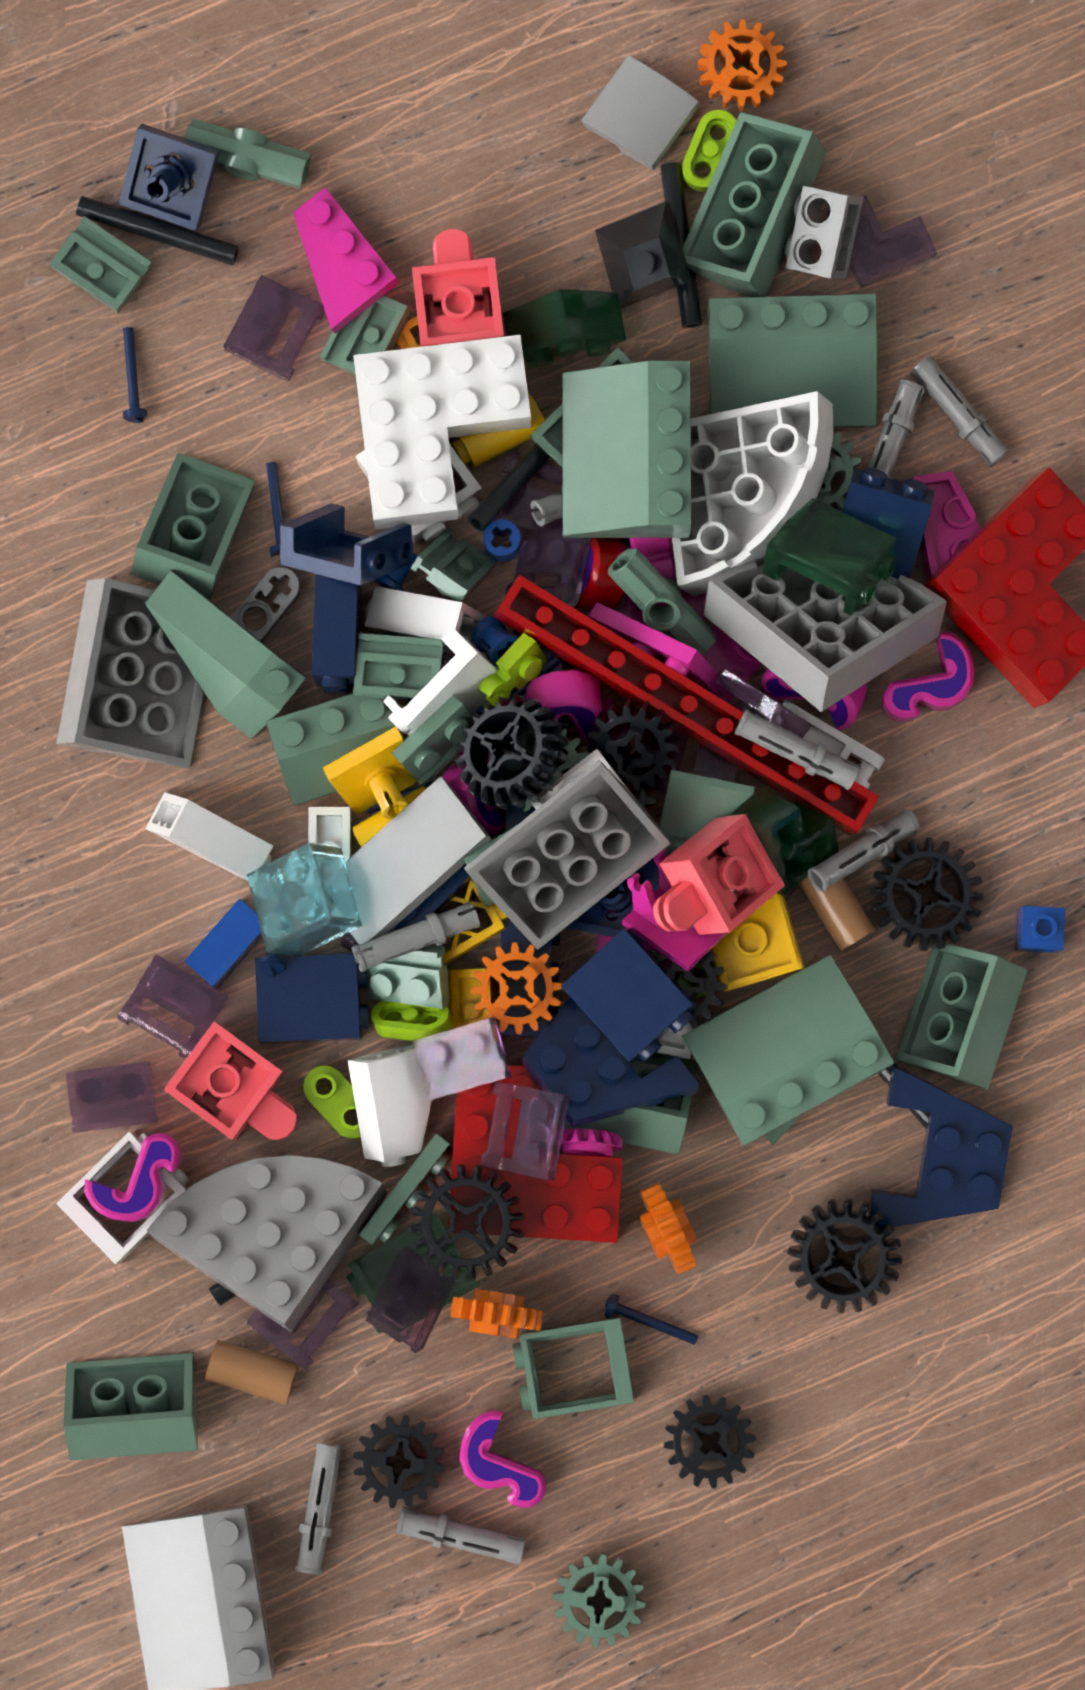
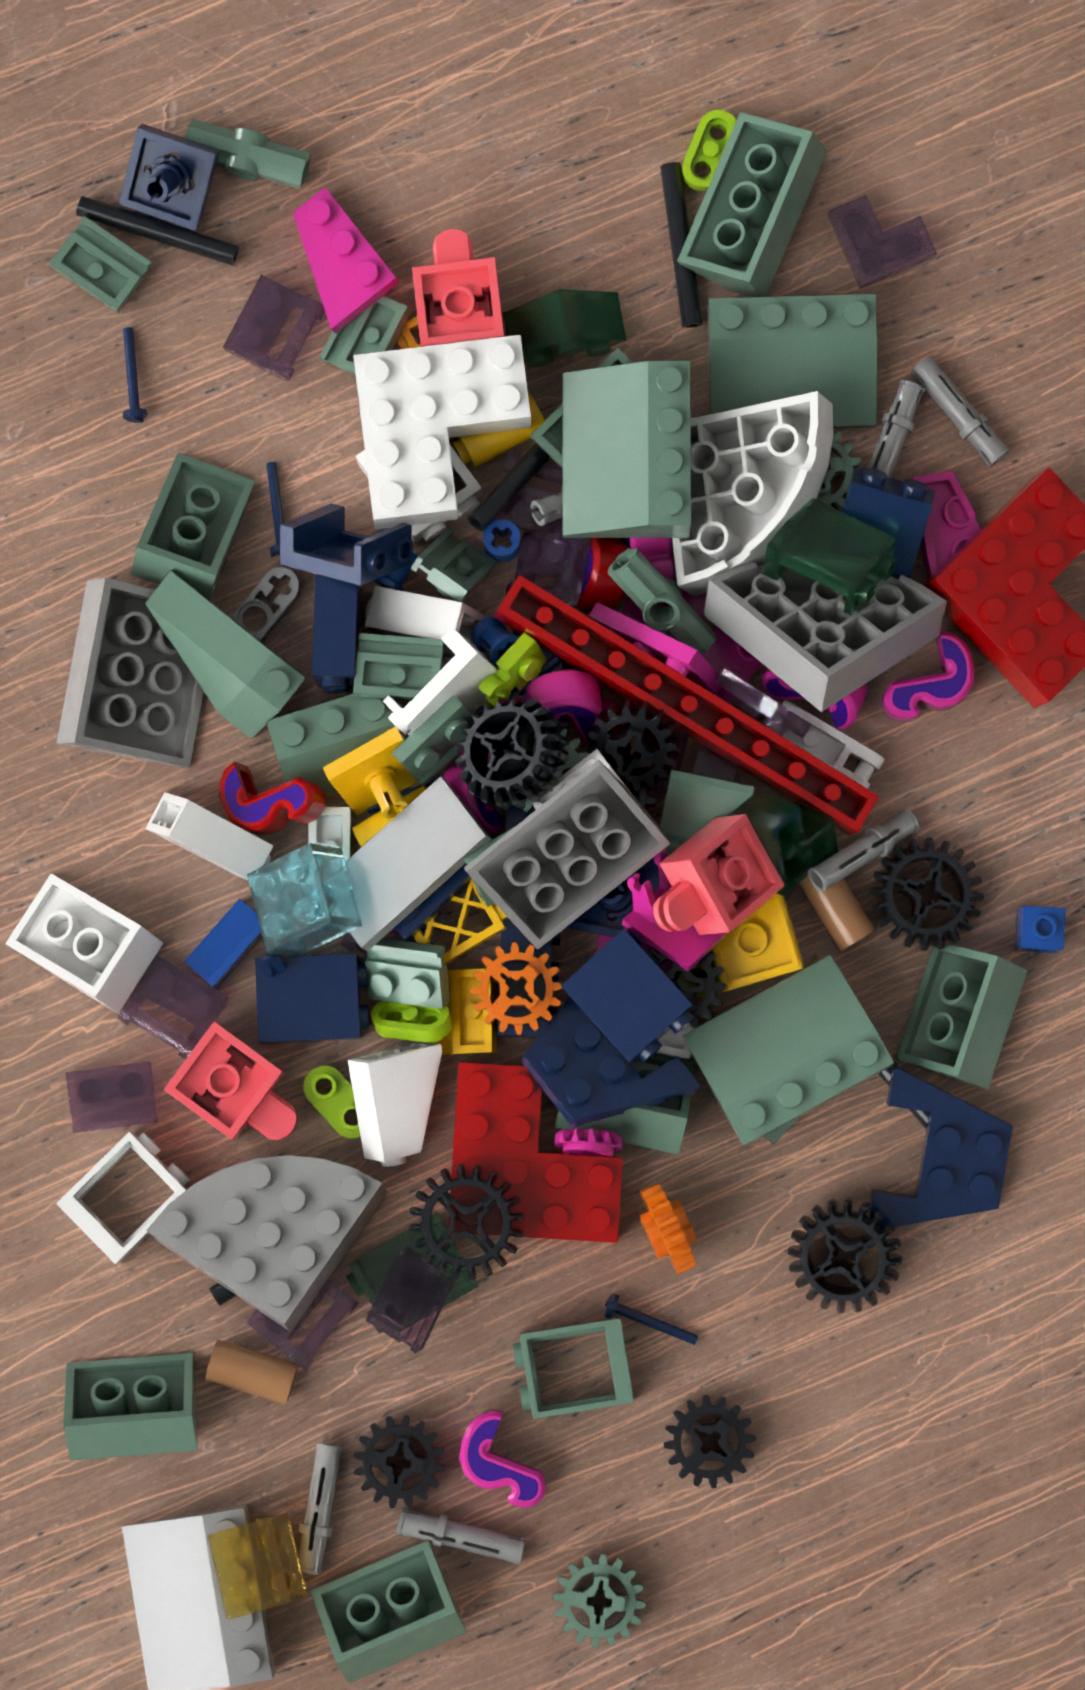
(84, 943): none -> white slope
(146, 1184): animal -> none
(257, 1565): none -> clear yellow bracket
(272, 809): none -> red animal
(388, 1612): none -> sand green slope
(416, 936): light grey pin -> none
(432, 1160): sand green plate -> none
(462, 1058): clear purple plate -> none
(496, 1313): orange gear -> none
(537, 1134): clear purple plate -> none
(641, 112): light grey slope -> none
(643, 254): black slope -> none
(752, 52): orange gear -> none
(798, 750): light grey pin -> none
(834, 235): light grey brick -> none

